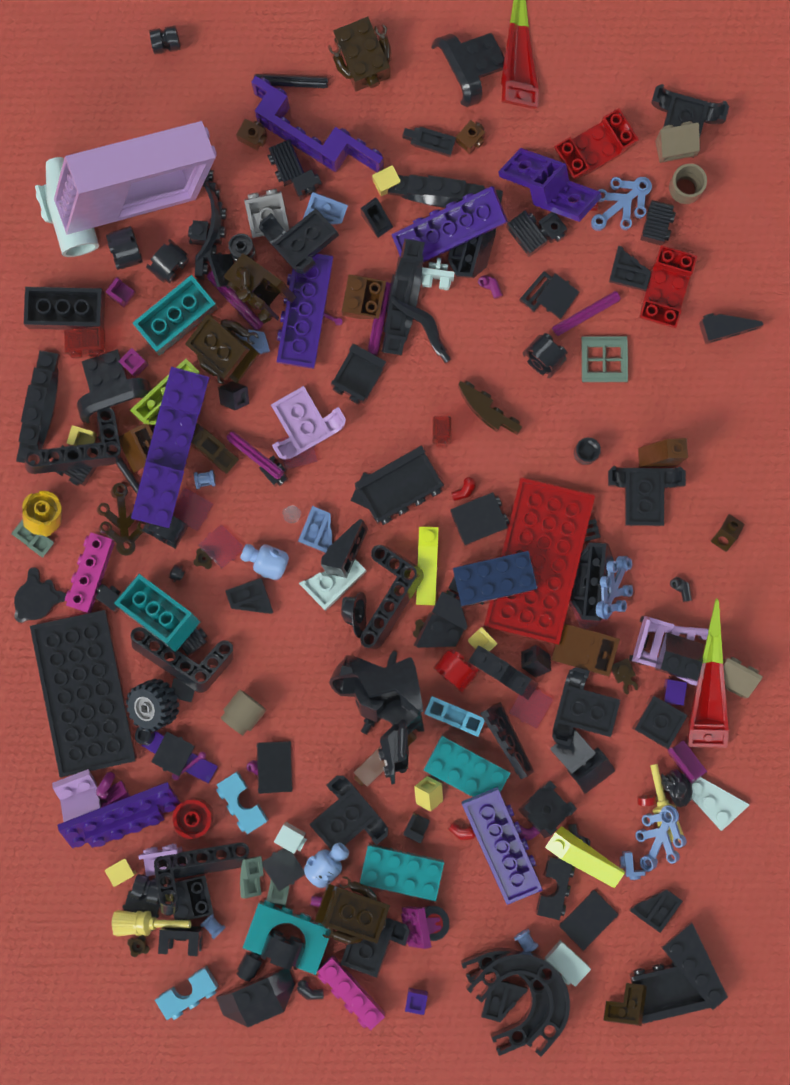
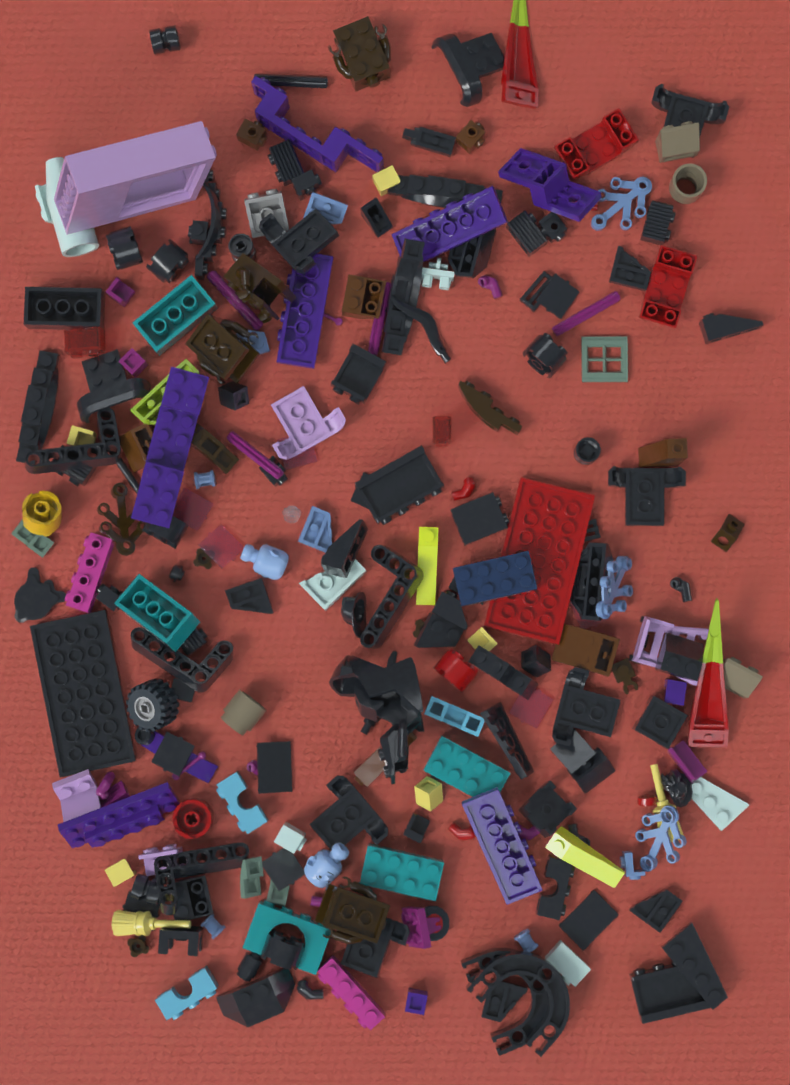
(220, 264): black piece -> none
(632, 1008): dark brown plate -> none

